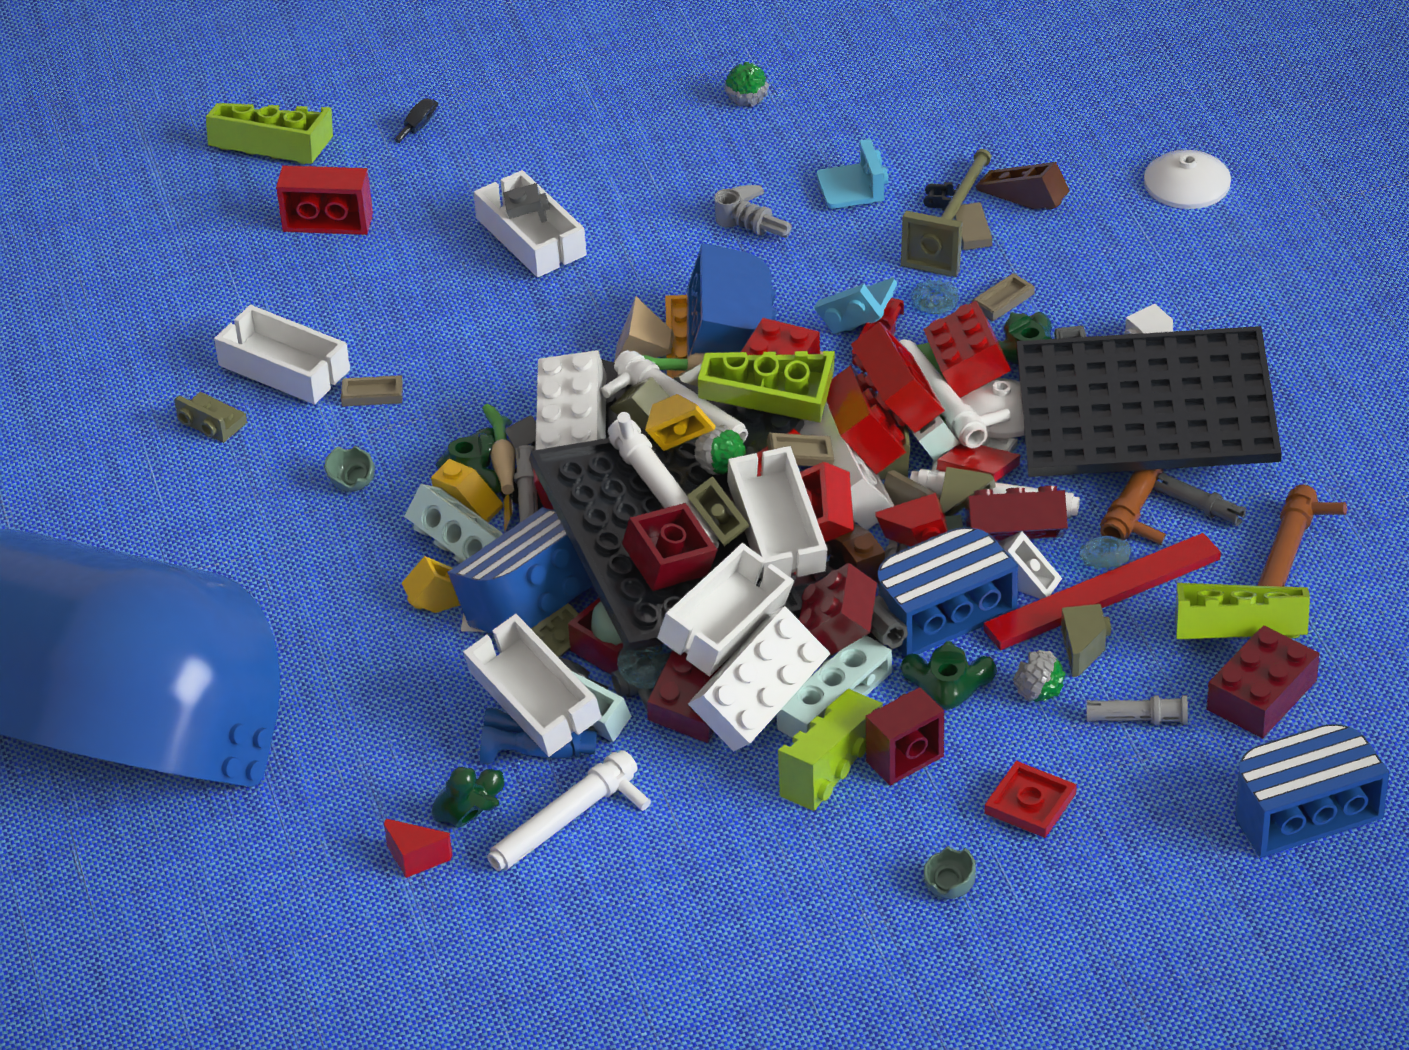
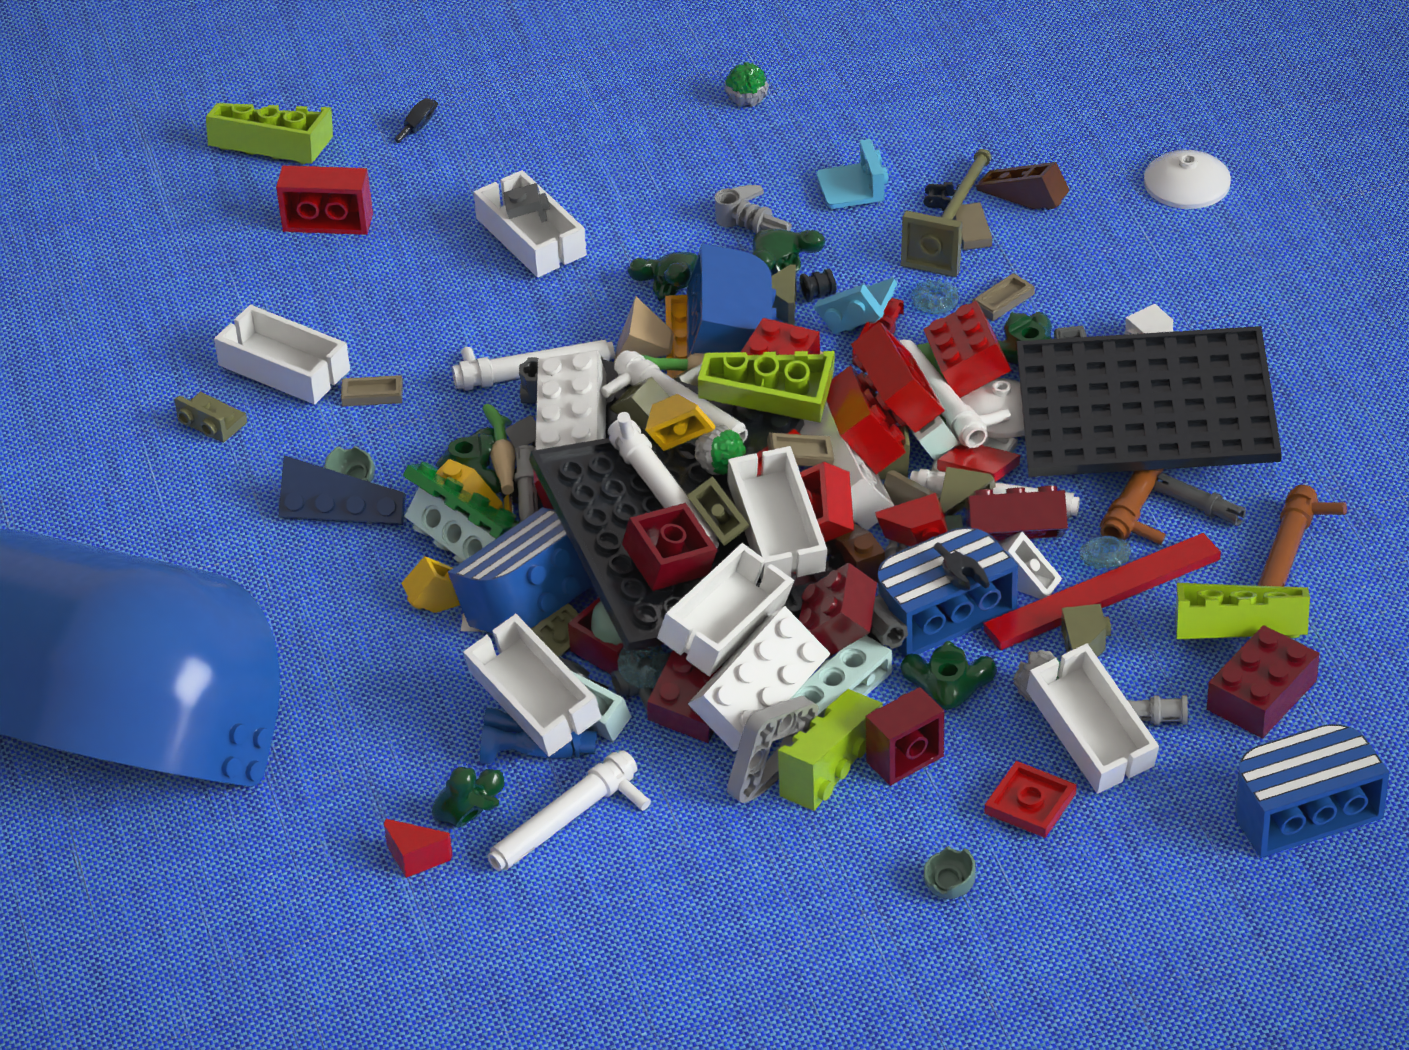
(327, 495): none -> dark blue wing
(459, 500): none -> green wing
(488, 371): none -> white cylinder
(528, 375): none -> dark grey piece
(668, 272): none -> dark green head
(751, 770): none -> light grey beam
(782, 247): none -> dark green head
(785, 298): none -> olive slope
(817, 284): none -> black bush
(958, 566): none -> black hand
(1092, 718): none -> white piece

